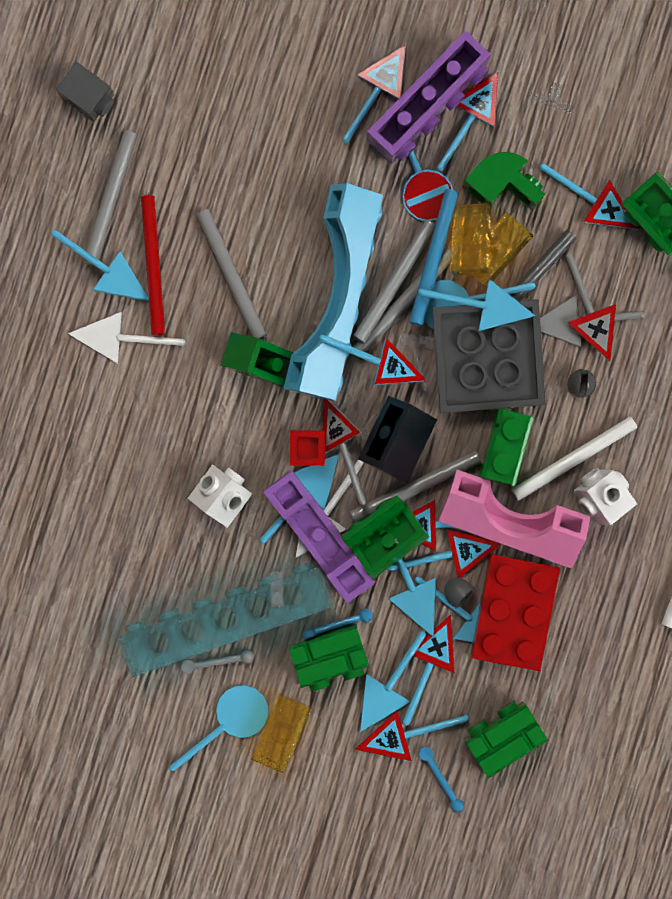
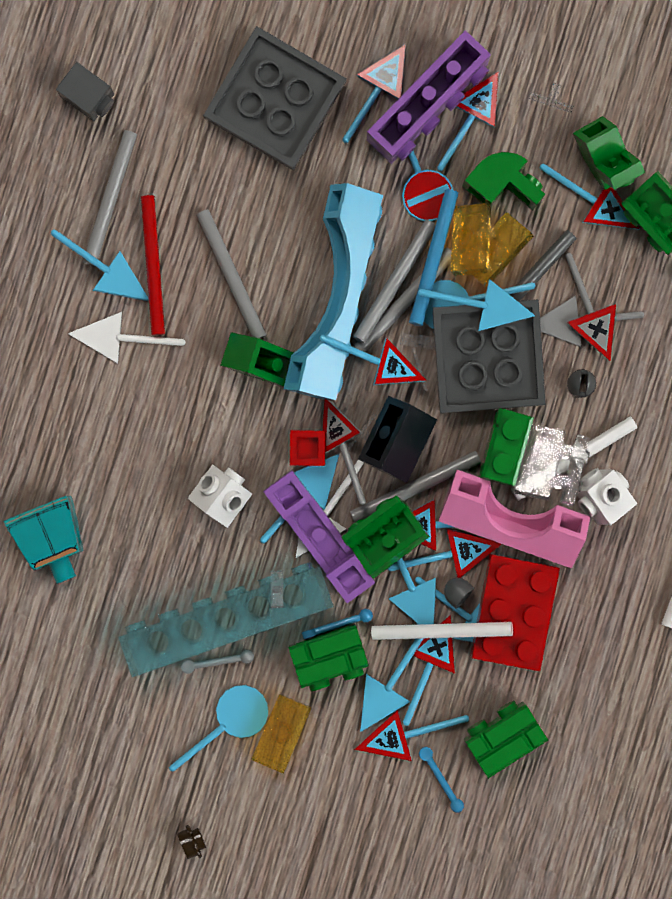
(49, 536): none -> teal torso
(191, 842): none -> dark brown plate
(275, 98): none -> dark grey plate
(454, 630): none -> white bar
(541, 461): none -> clear plate
(606, 154): none -> green brick

